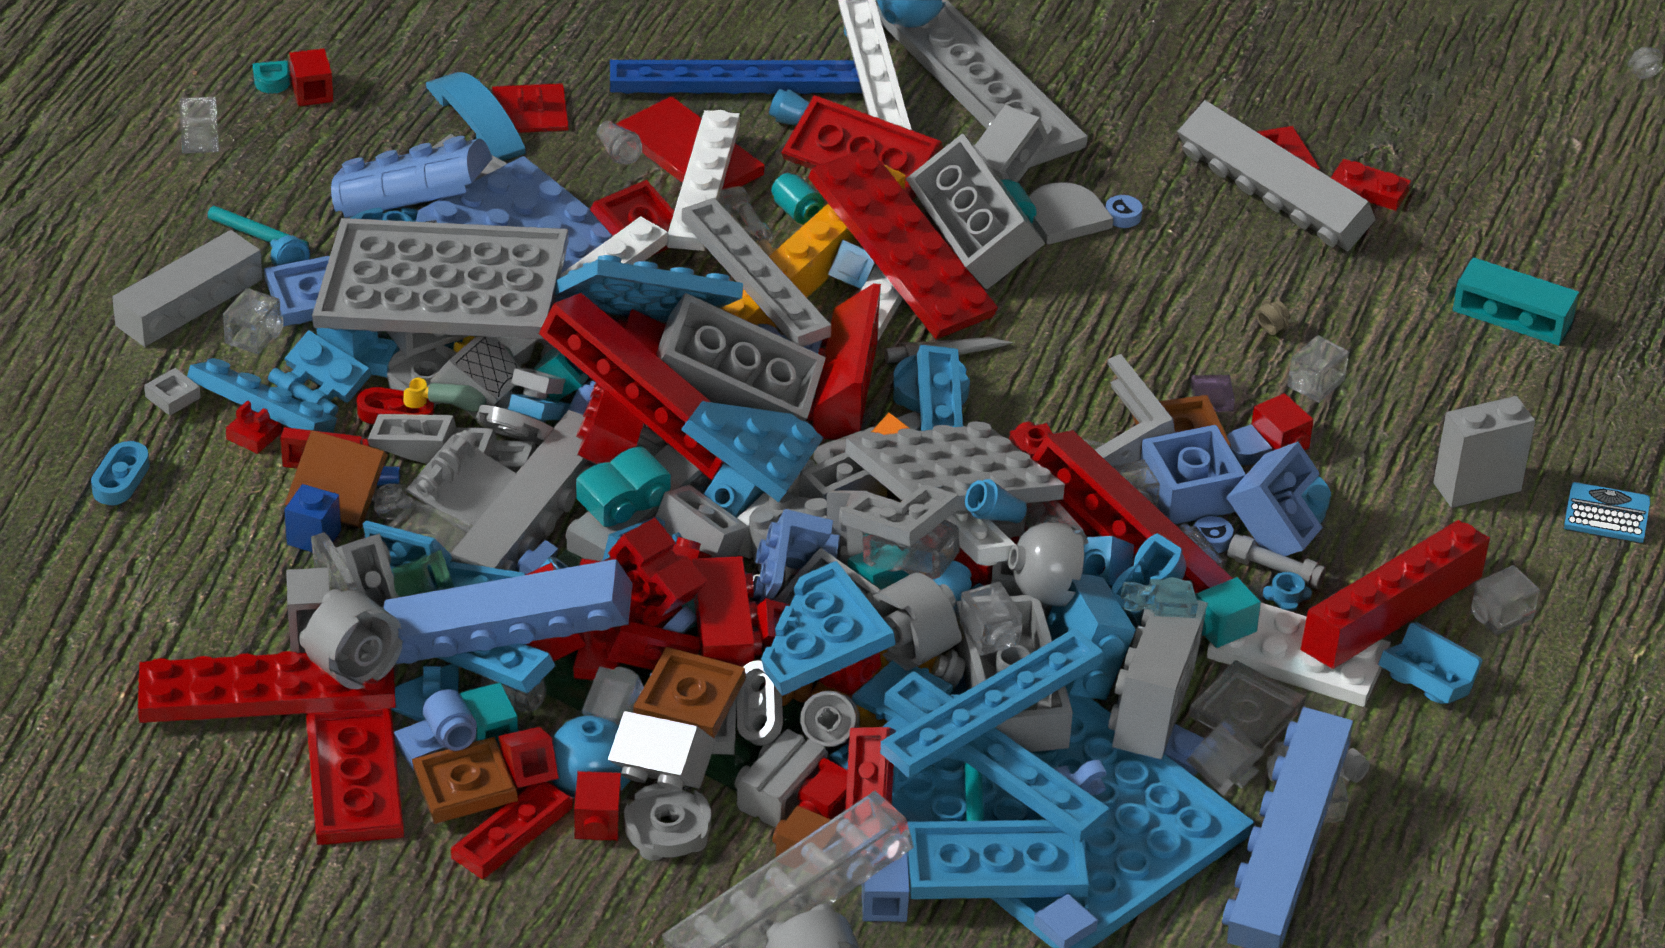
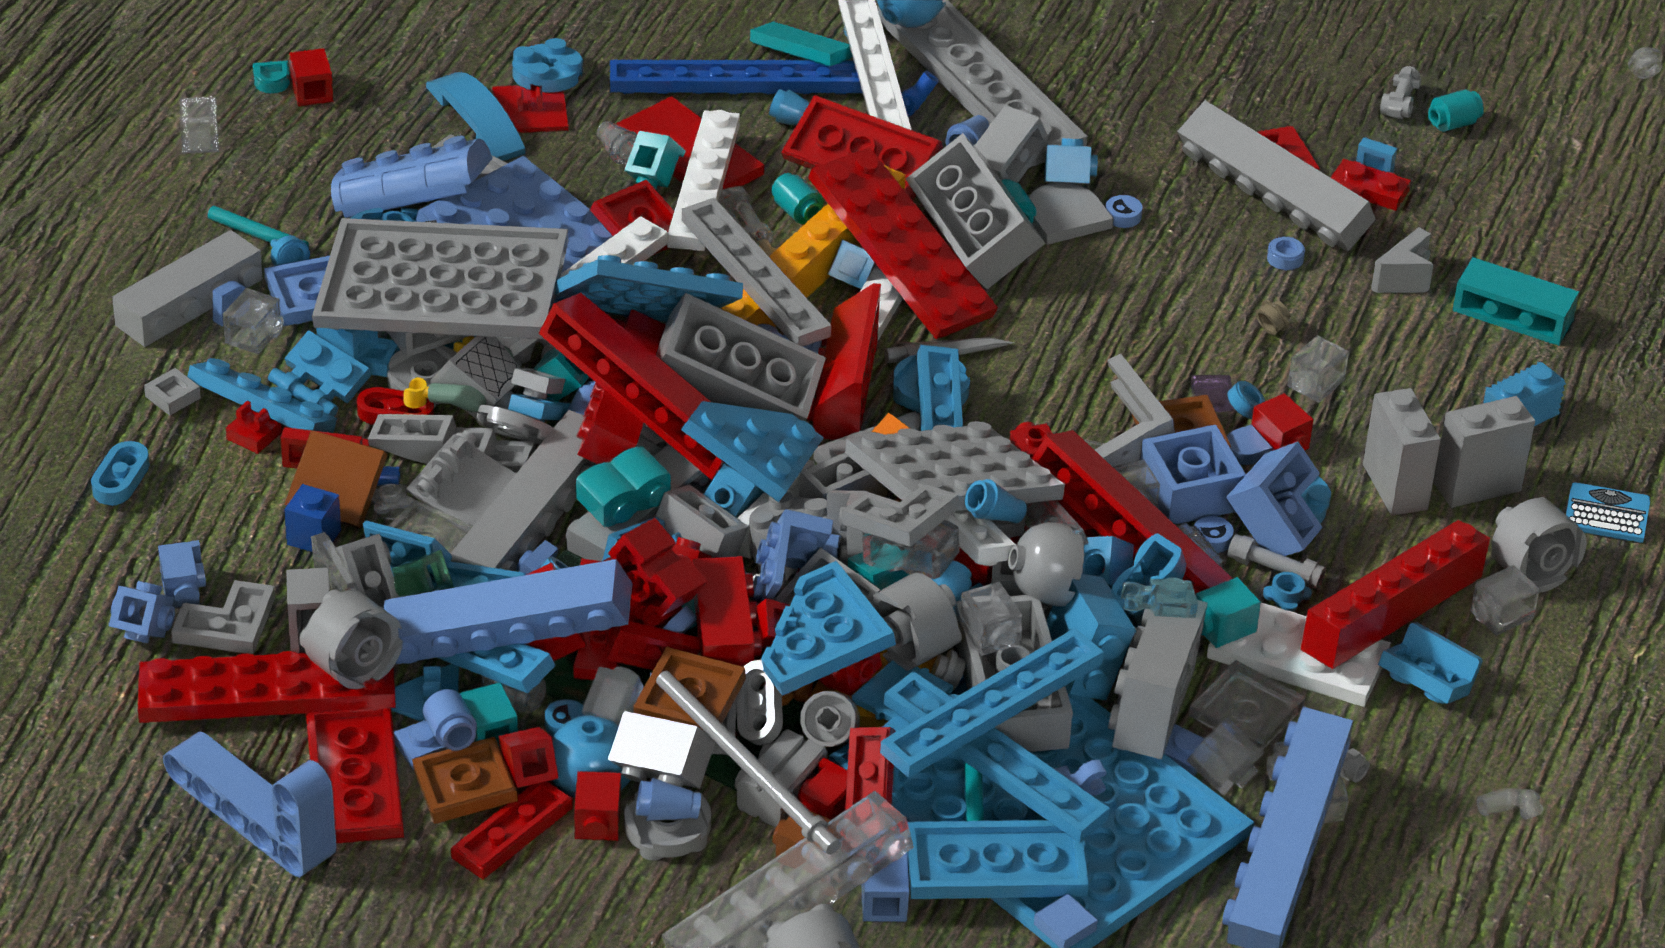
(142, 611): none -> medium blue brick
(182, 571): none -> medium blue brick
(223, 297): none -> medium blue tile
(228, 628): none -> light grey plate
(284, 820): none -> medium blue beam
(547, 66): none -> dark azure plate
(559, 713): none -> dark azure tile
(653, 159): none -> teal brick
(666, 801): none -> medium blue cone
(801, 43): none -> teal tile
(813, 827): none -> light grey bar
(917, 94): none -> blue arm
(972, 129): none -> medium blue cone
(1069, 162): none -> dark azure brick
(1244, 397): none -> dark azure tile
(1286, 253): none -> medium blue tile
(1376, 155): none -> dark azure plate
(1399, 103): none -> light grey bar
(1401, 451): none -> light grey brick
(1405, 266): none -> light grey slope
(1455, 110): none -> teal brick
(1510, 798): none -> clear arm
(1536, 388): none -> dark azure brick
(1538, 542): none -> light grey brick

